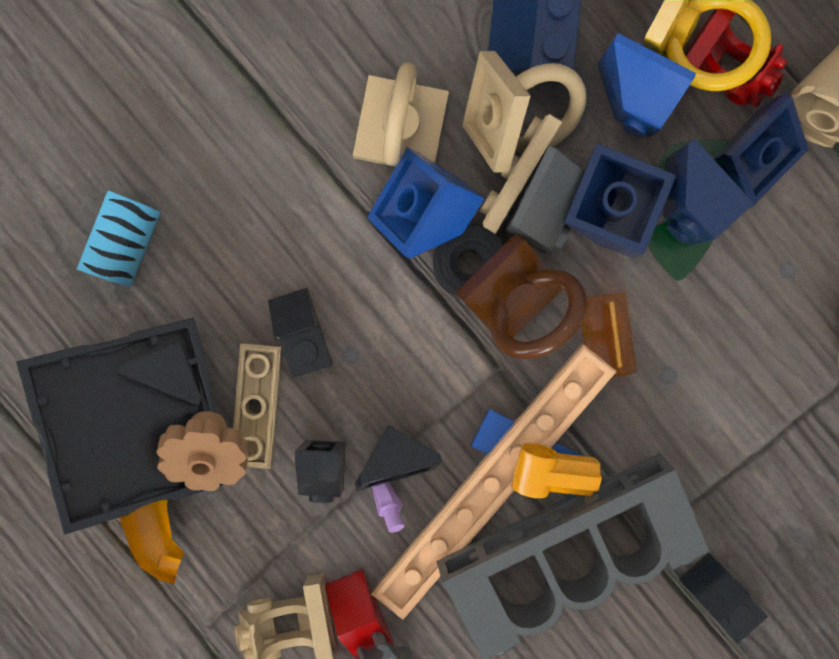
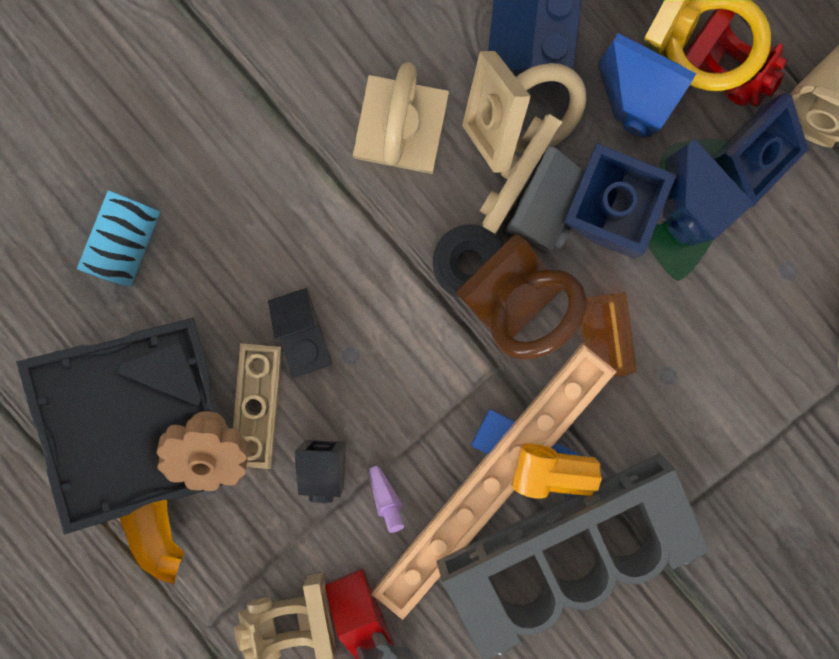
(396, 458): black slope -> none
(423, 205): blue slope -> none
(723, 597): black slope -> none

